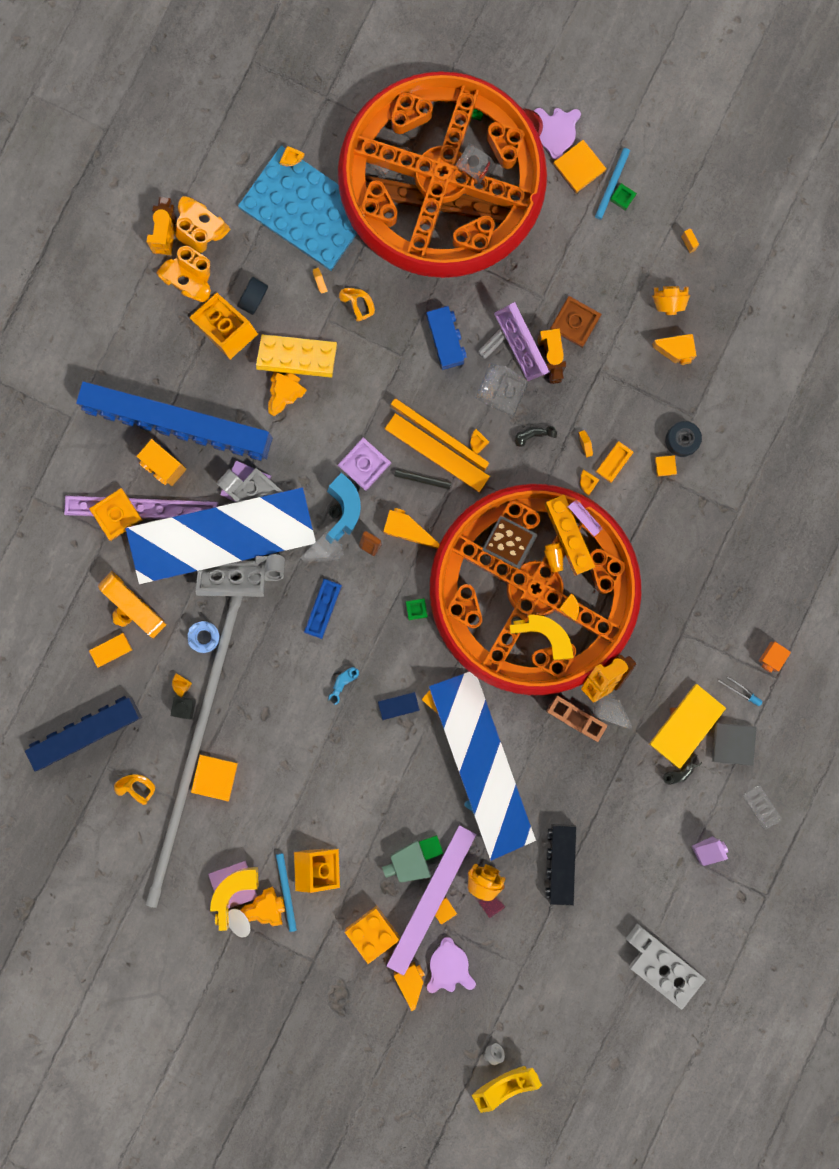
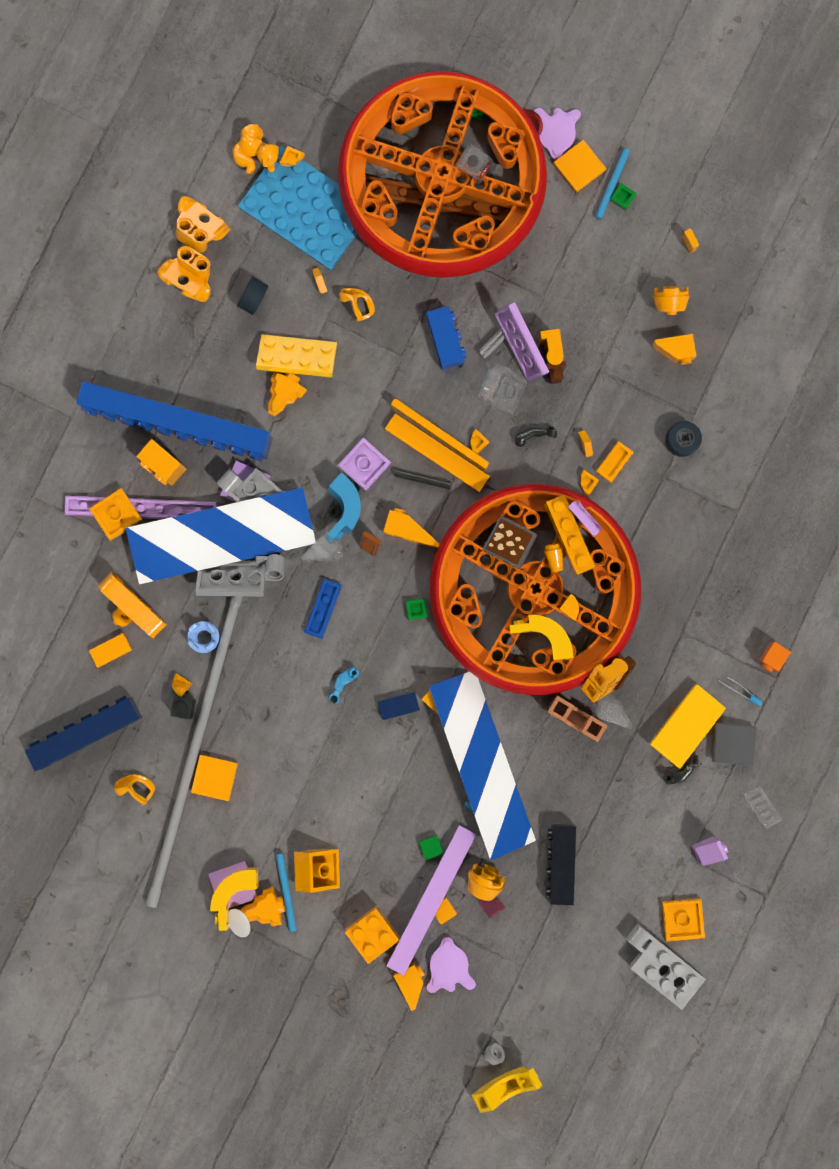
(163, 234): light orange hips -> none
(224, 325): light orange slope -> none
(252, 145): none -> light orange animal
(408, 863): sand green torso -> none
(576, 321): dark orange tile -> none
(665, 466): light orange tile -> none
(683, 919): none -> light orange tile

